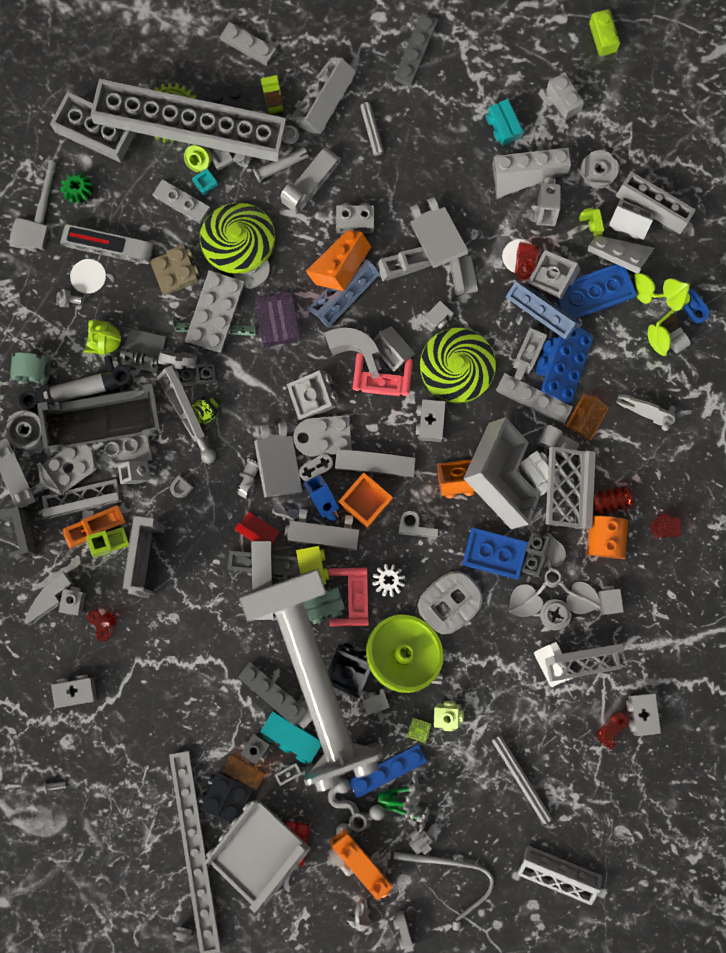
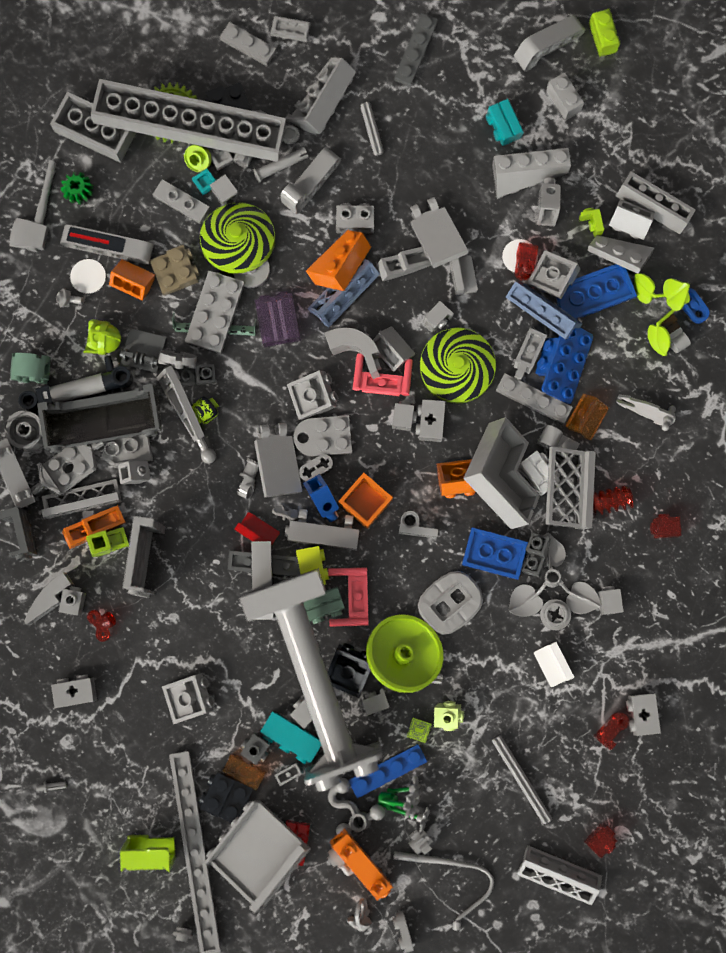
(131, 279): none -> orange brick
(147, 853): none -> lime piece
(180, 487): light grey tile -> none
(188, 698): none -> light grey plate
(223, 189): none -> light grey panel
(272, 94): lime leg -> none
(273, 694): dark grey plate -> none
(290, 28): none -> light grey plate
(375, 463): light grey slope -> none
(388, 587): white gear -> none
(403, 416): none -> light grey brick
(547, 41): none -> light grey beam
(584, 655): light grey fence -> none
(601, 840): none -> clear red brick
(602, 179): light grey plate -> none
(608, 537): orange brick -> none

